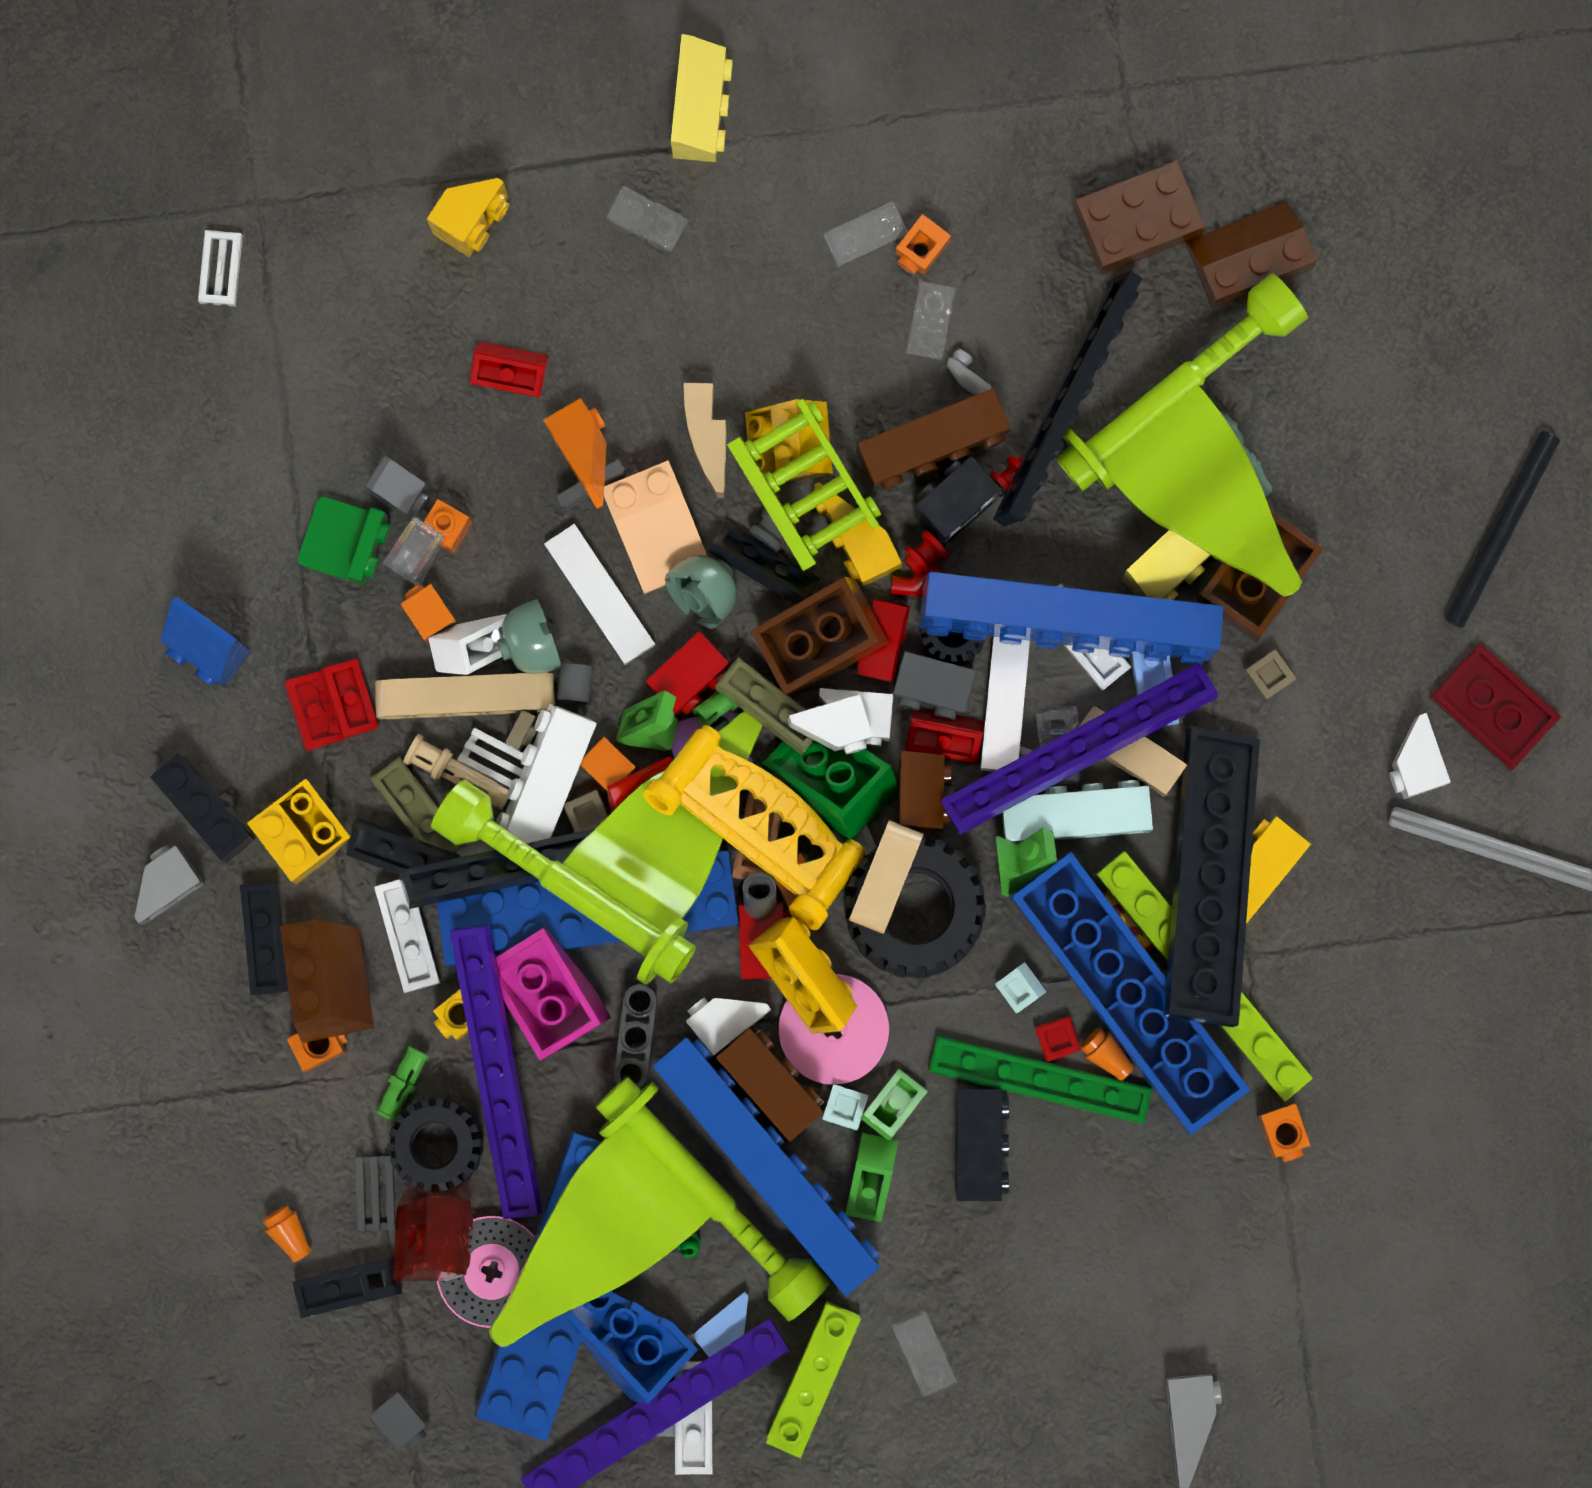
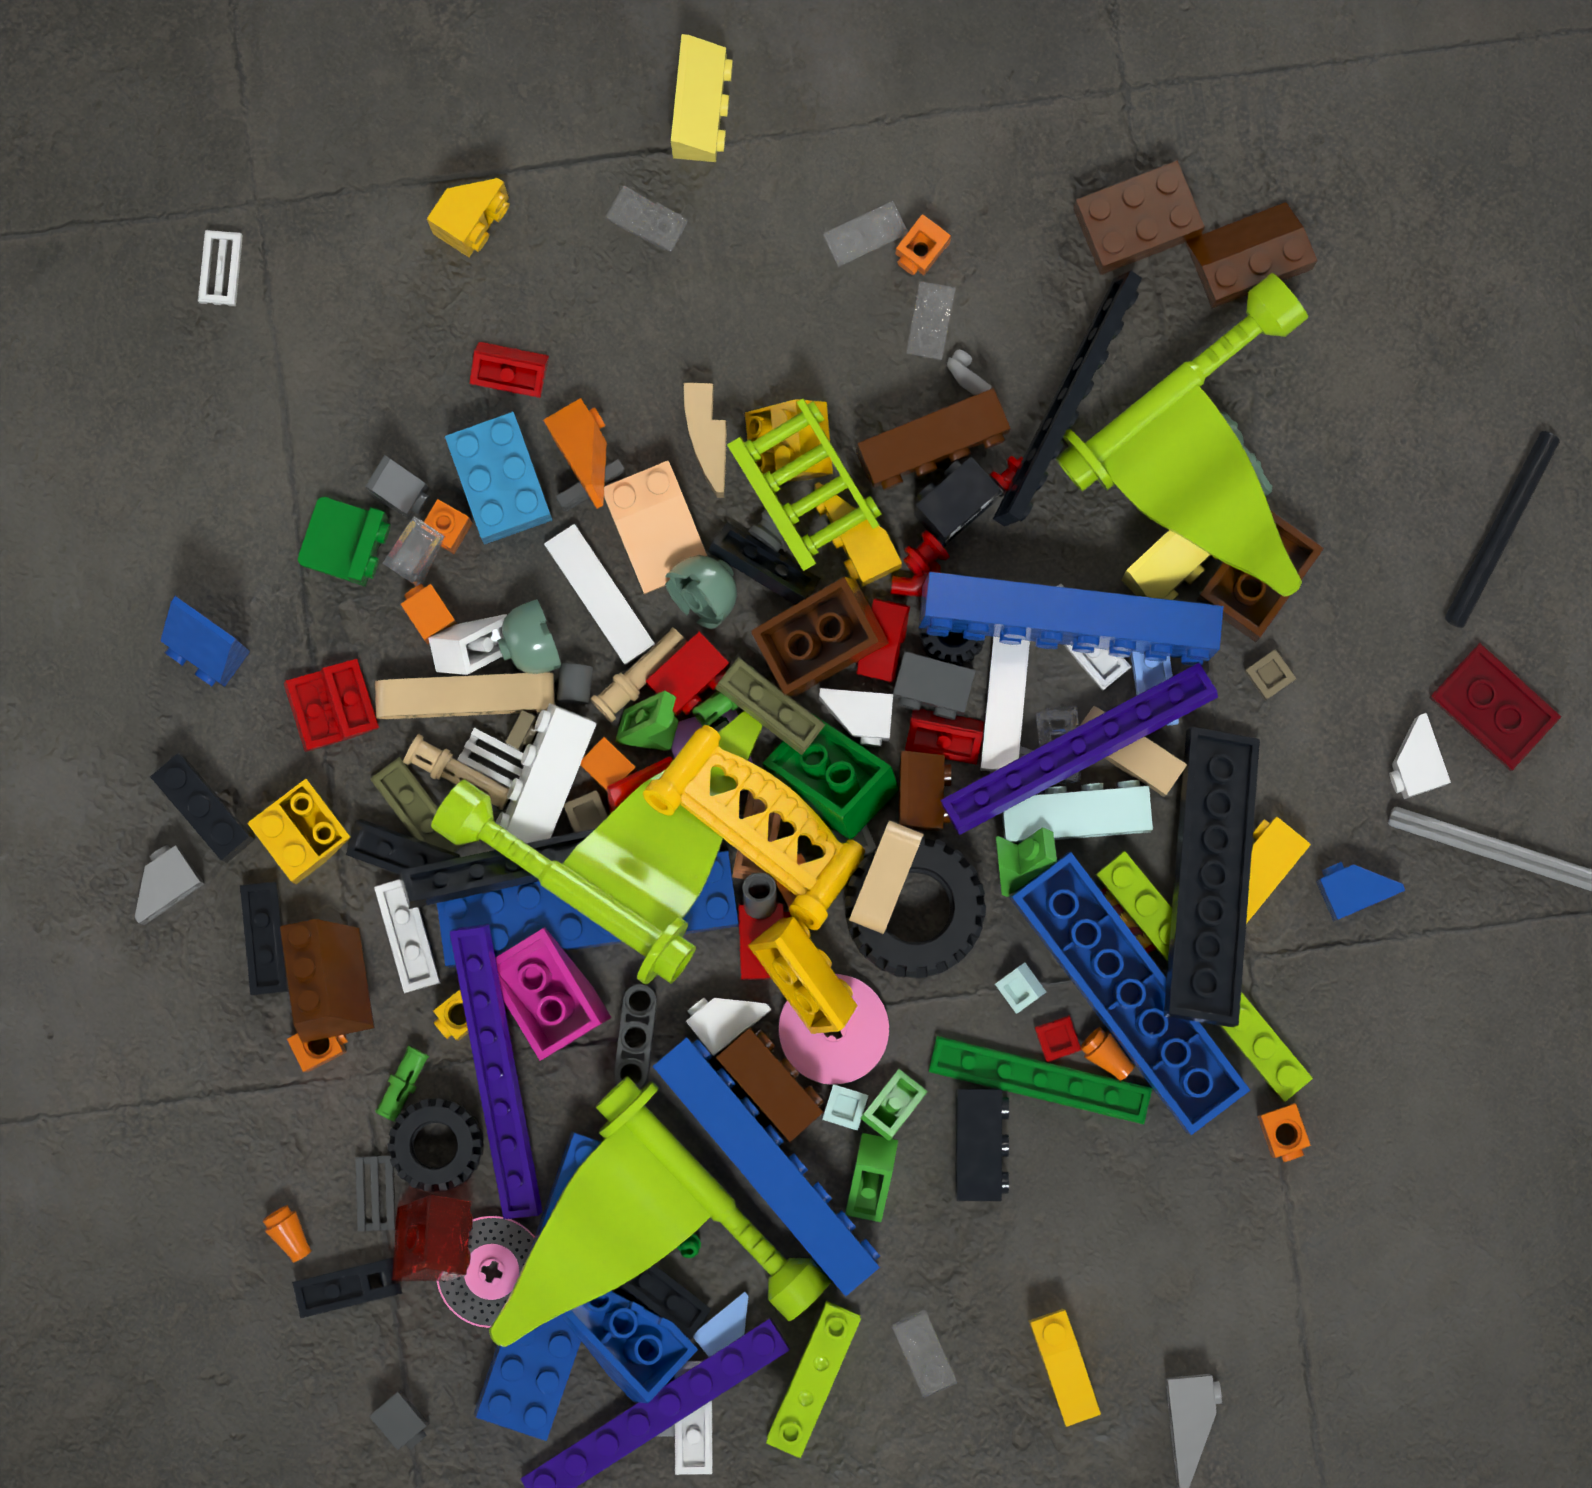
(498, 478): none -> dark azure brick
(626, 685): none -> tan pin
(667, 1299): none -> black plate
(835, 725): white slope -> none
(1064, 1367): none -> yellow slope
(1354, 889): none -> blue slope

